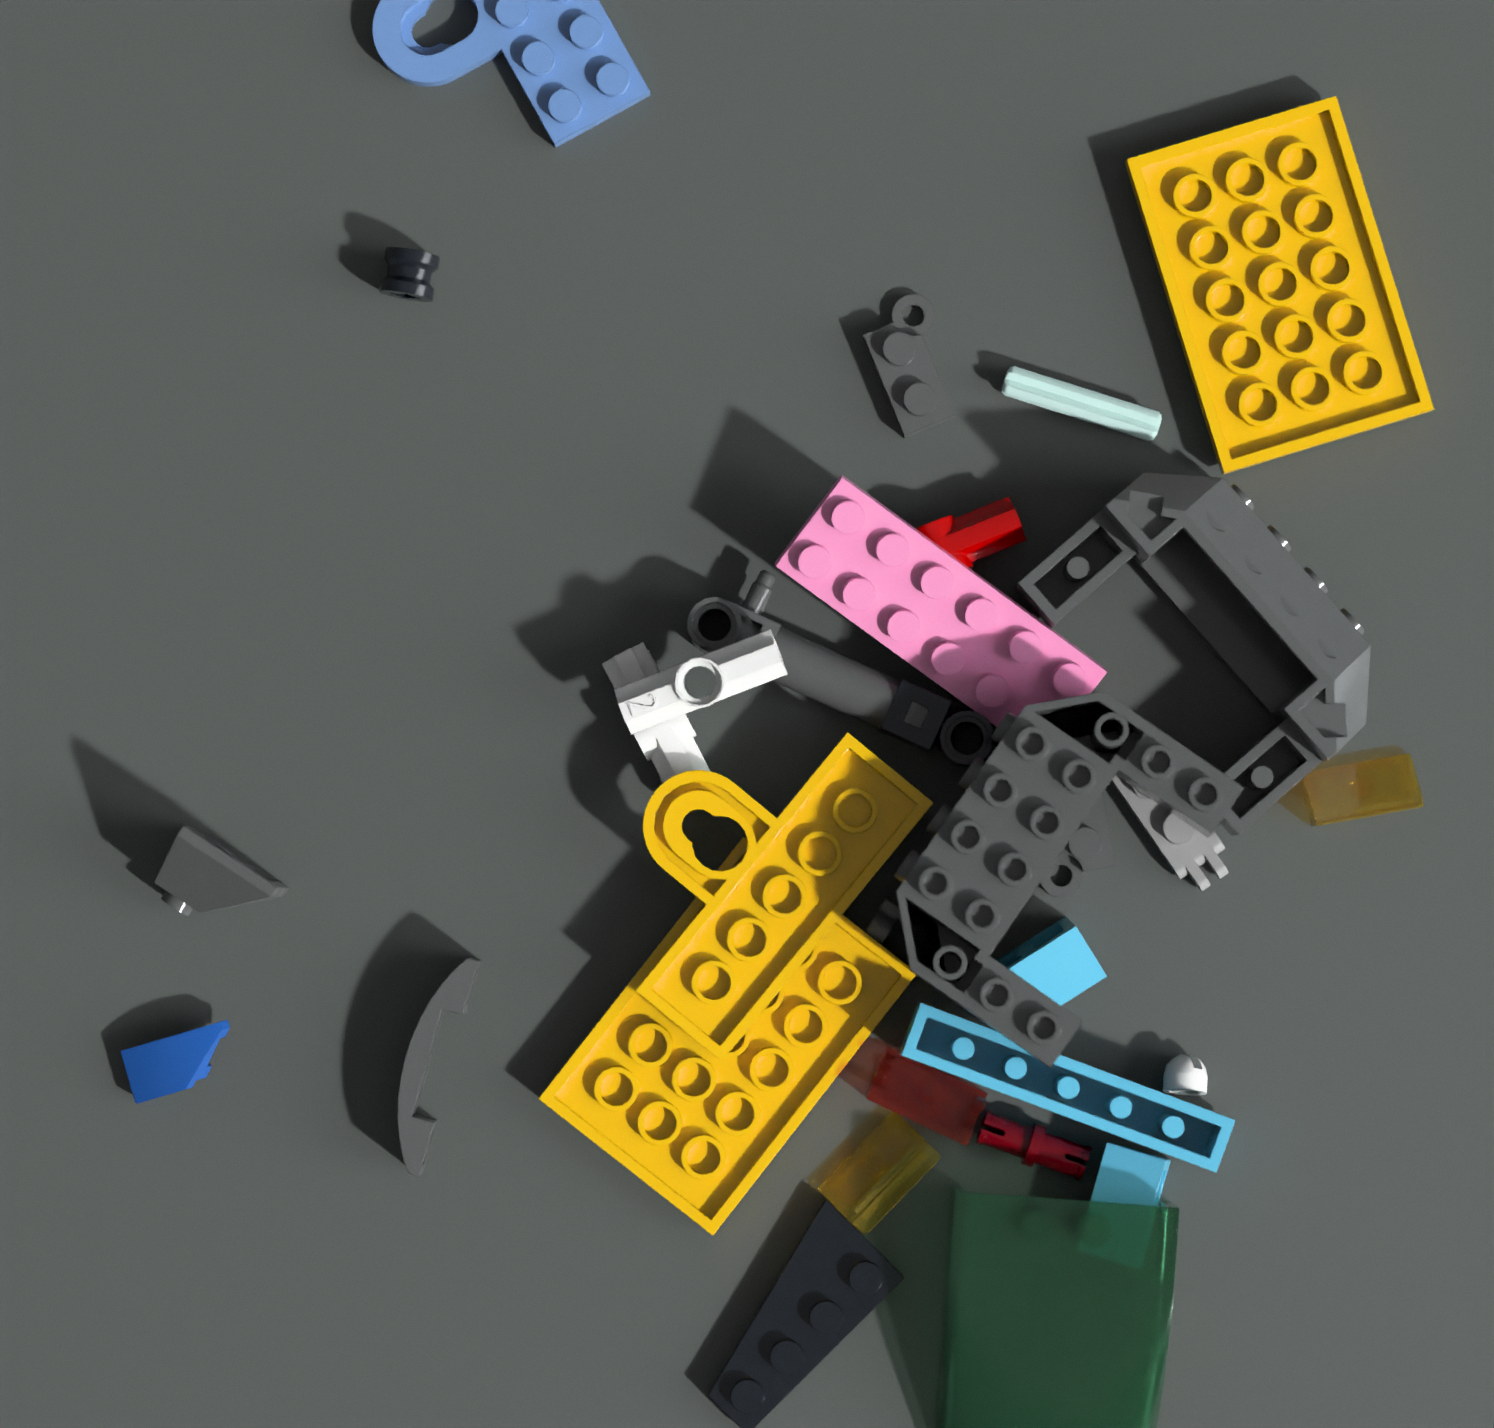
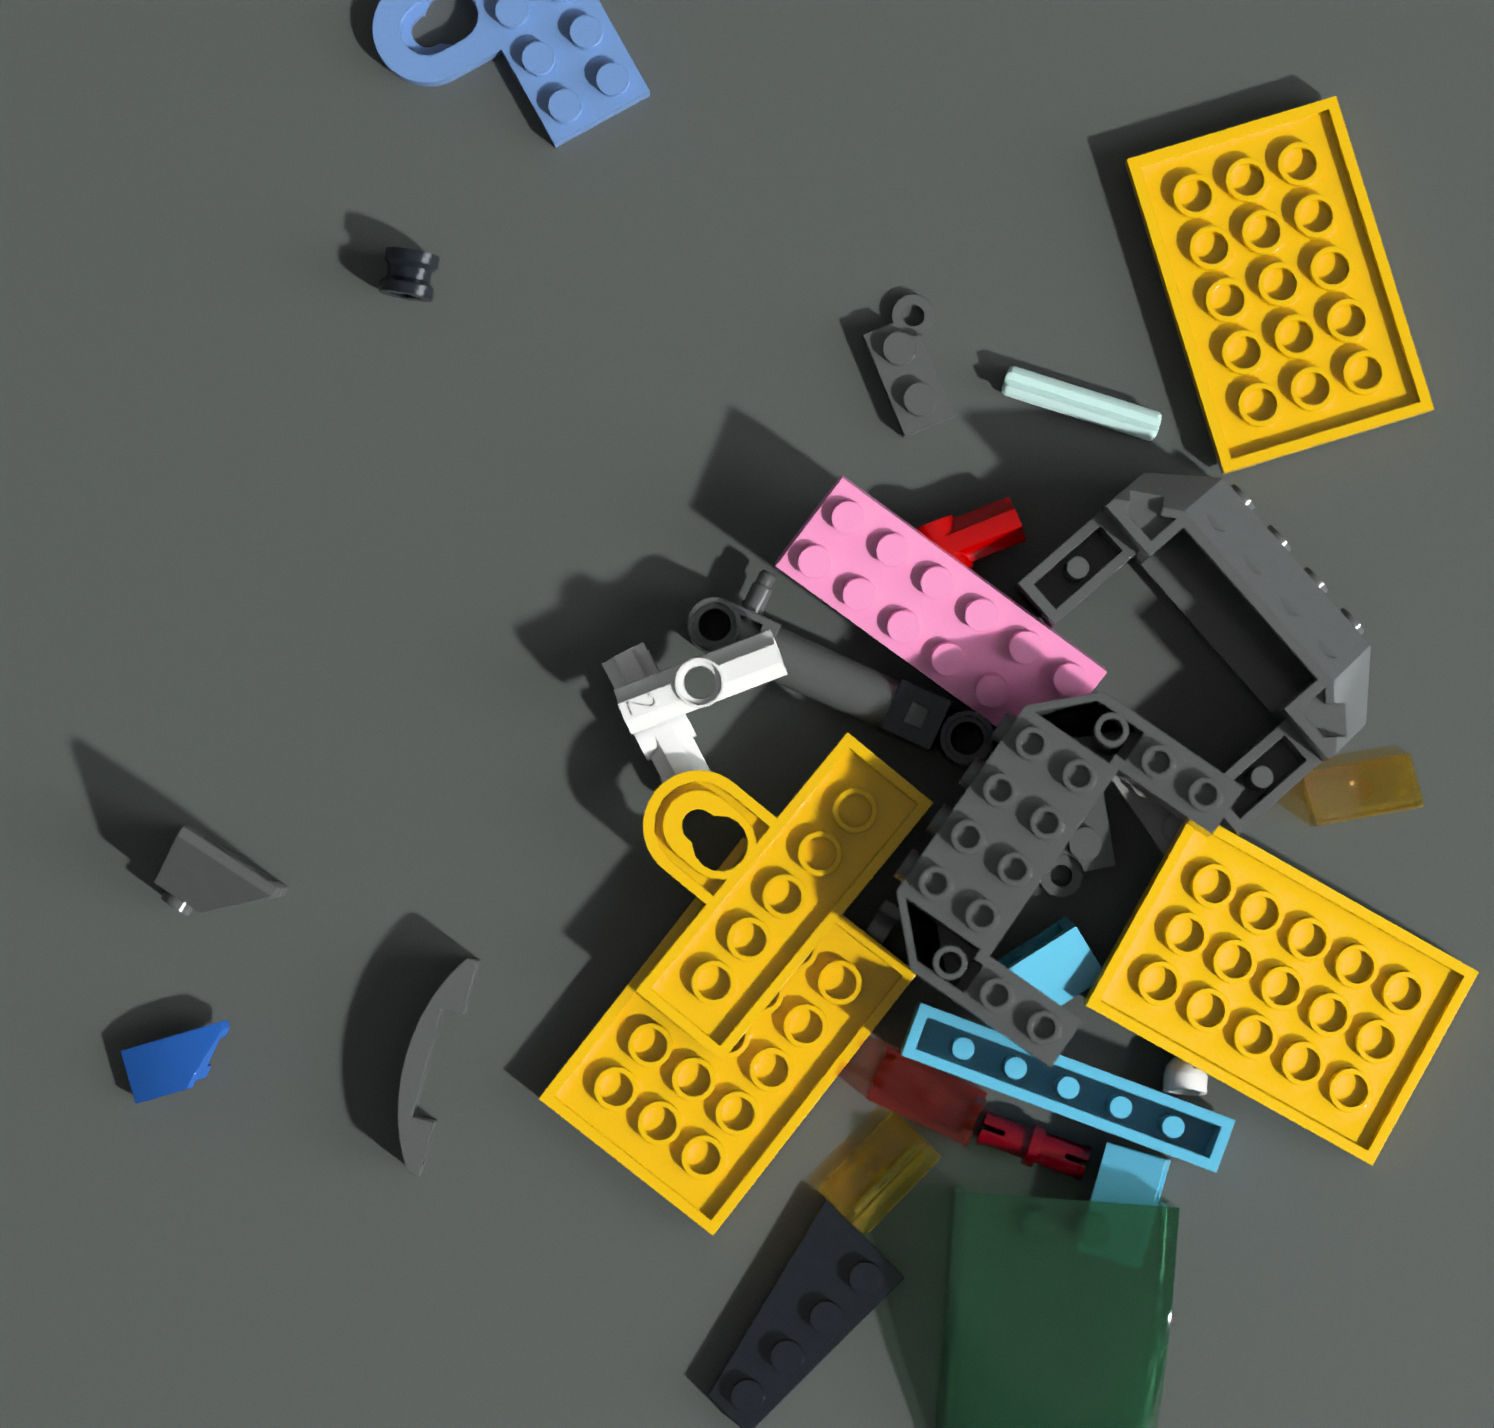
(1281, 988): none -> yellow plate

